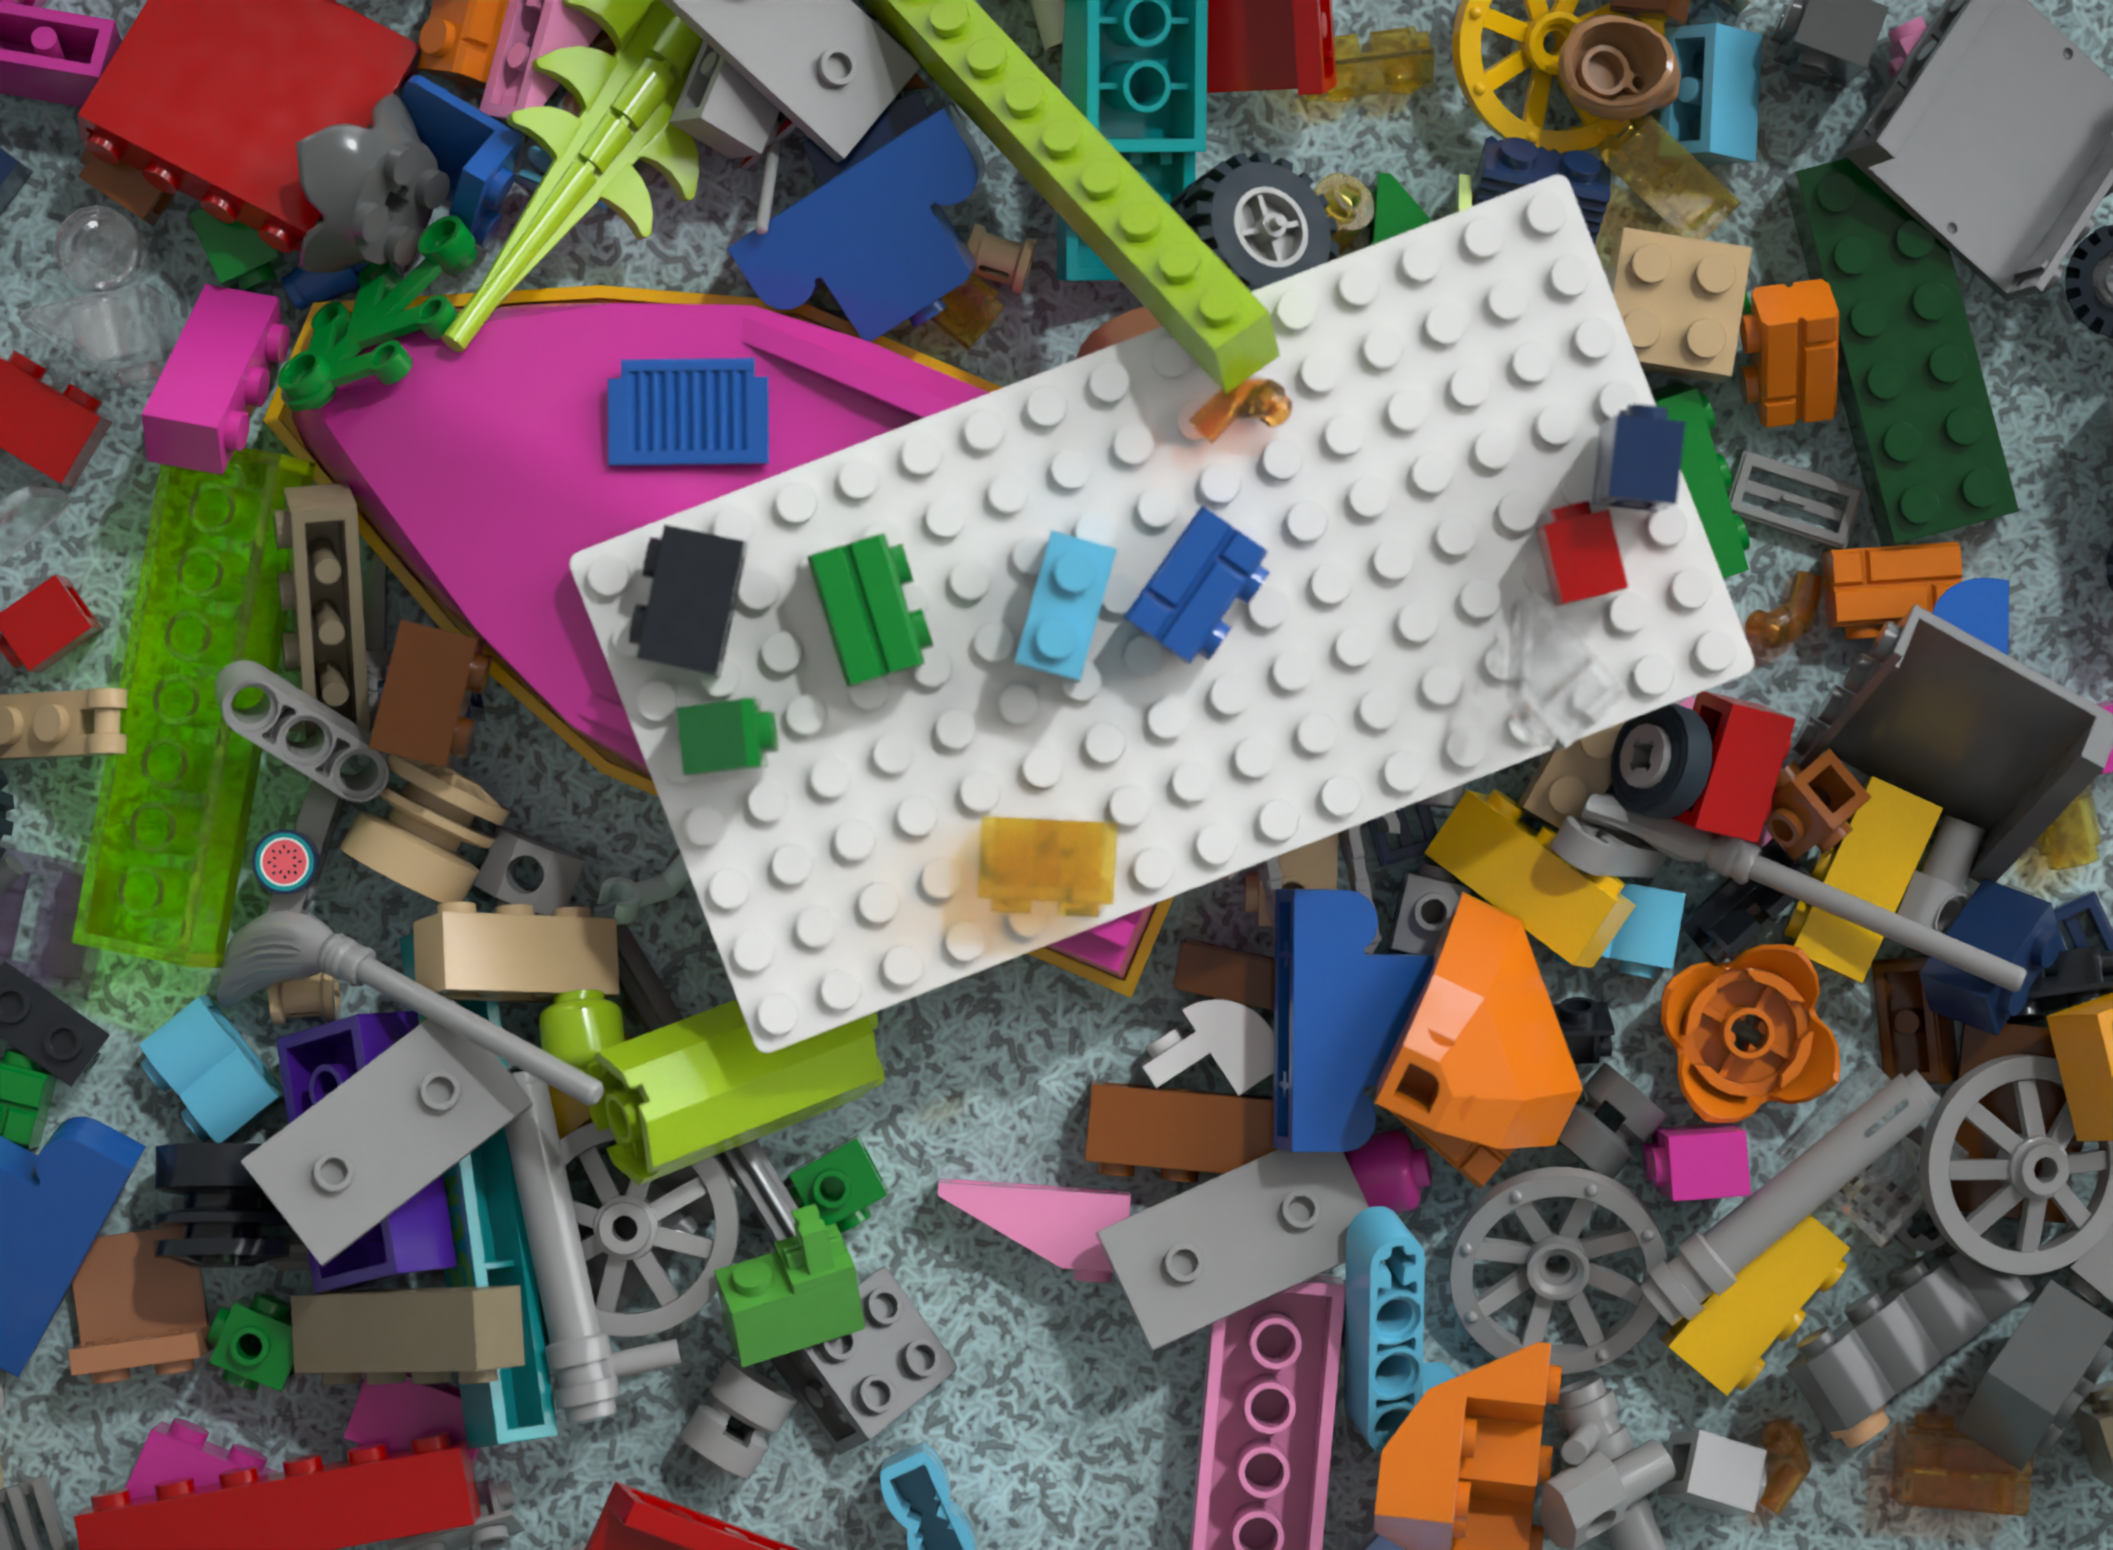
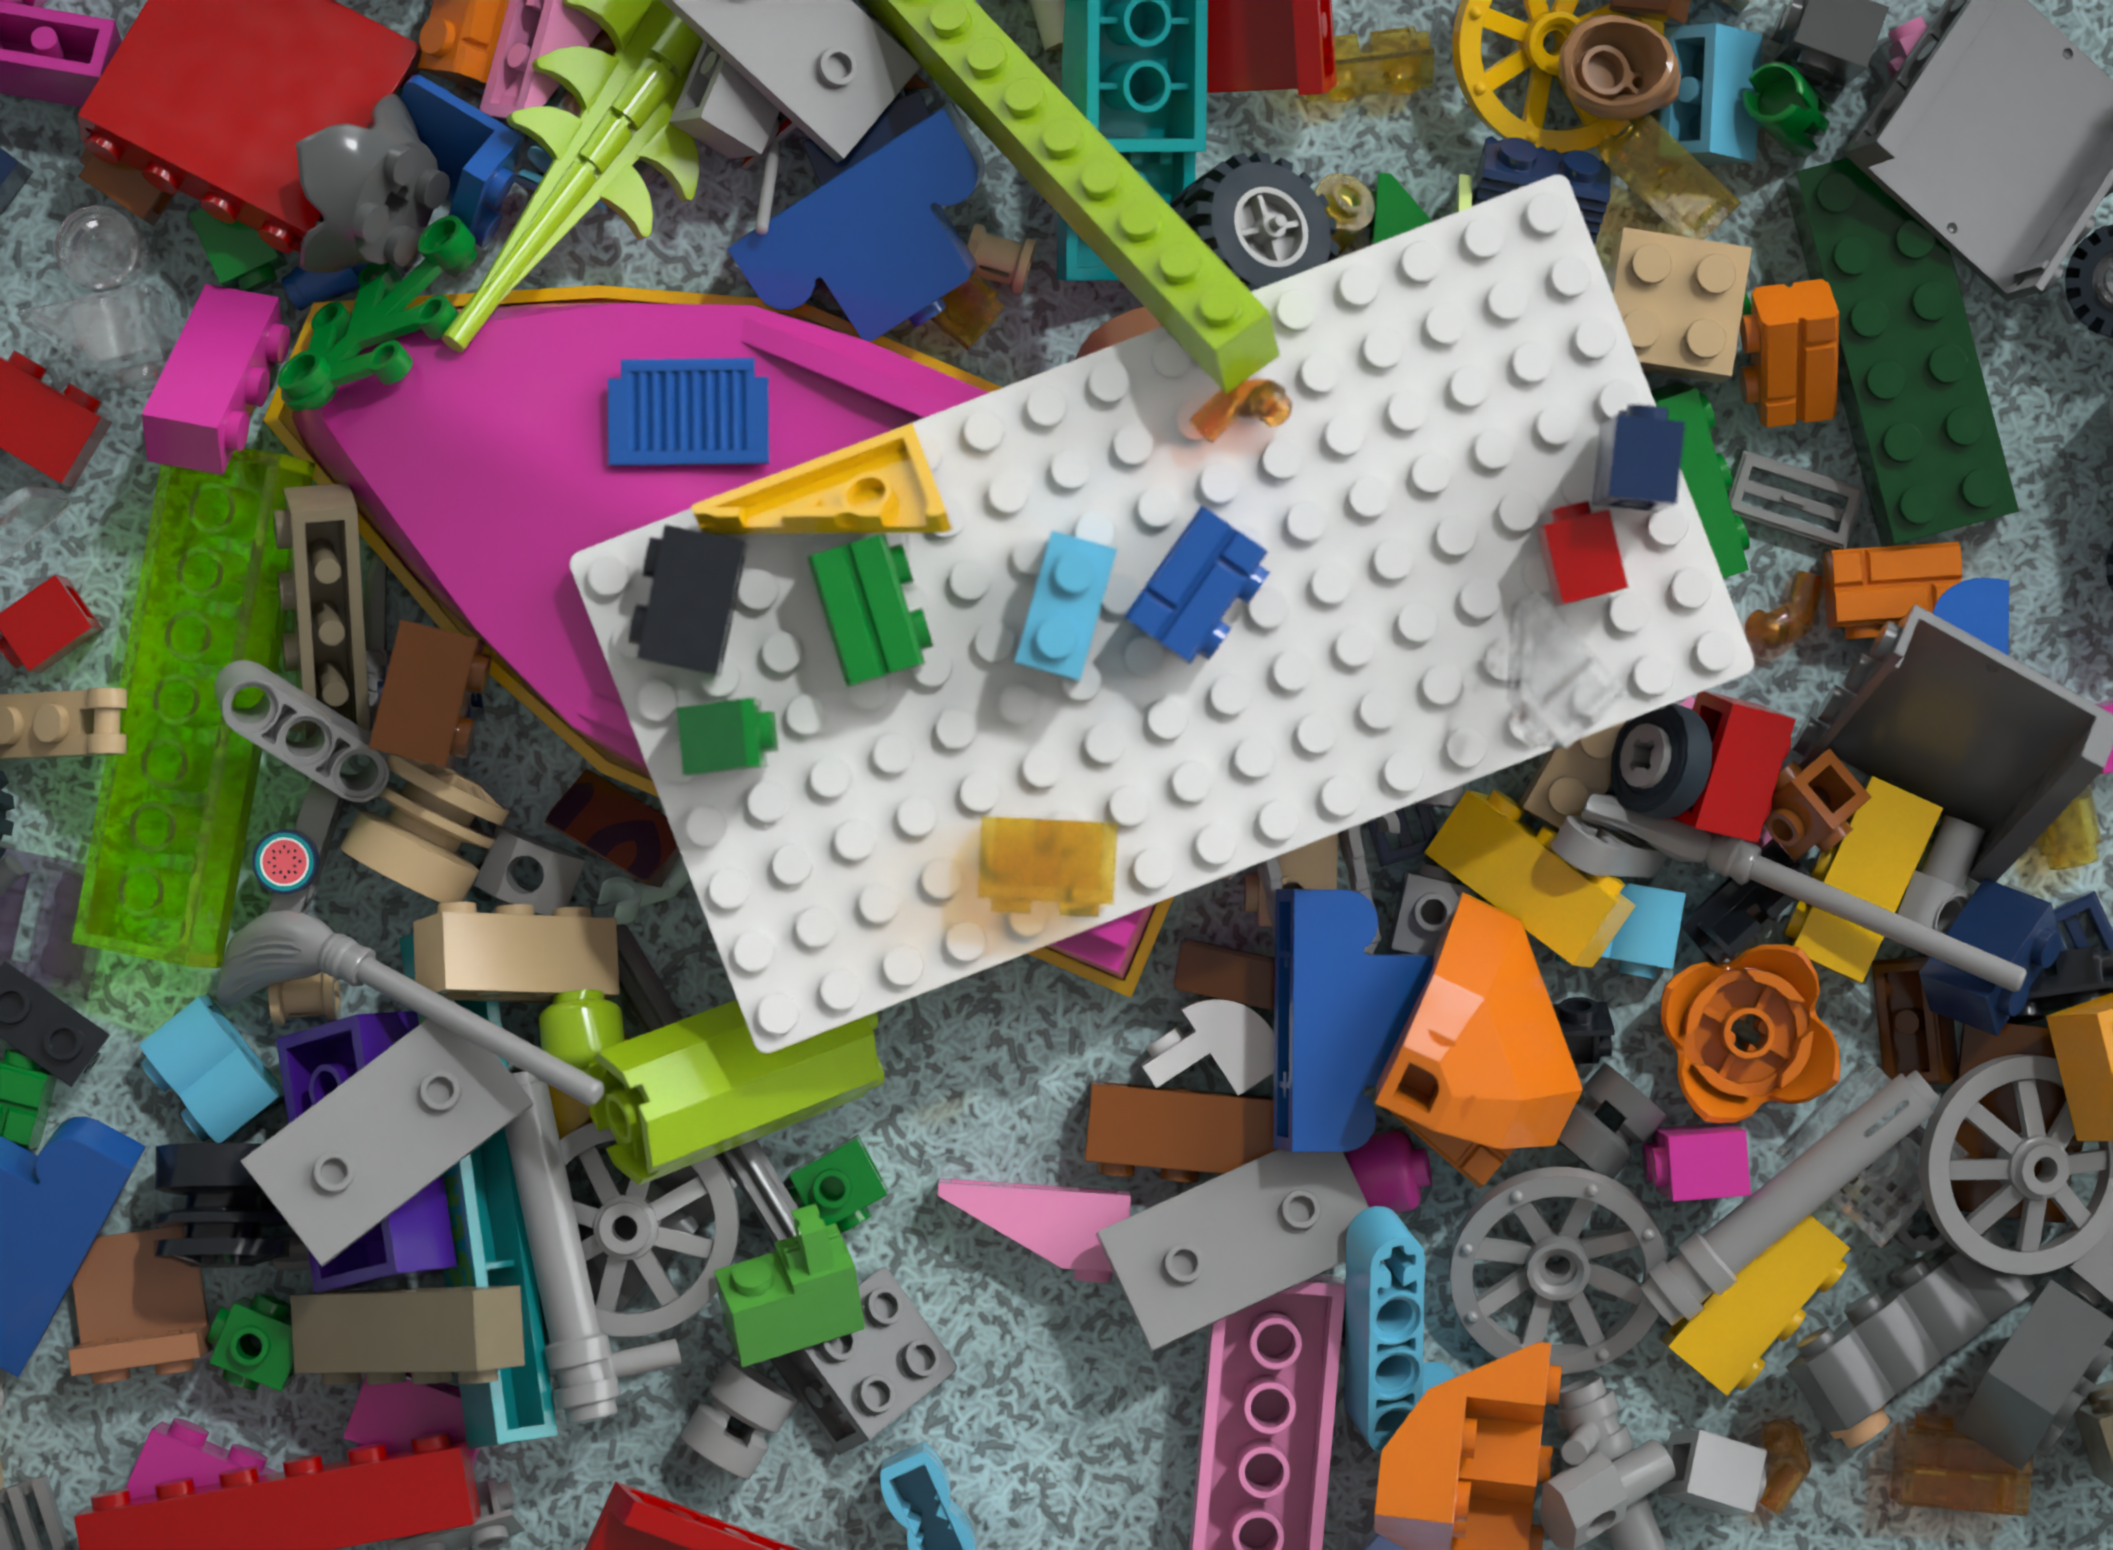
(617, 828): none -> slope
(858, 489): none -> yellow wing
(1787, 107): none -> green arm

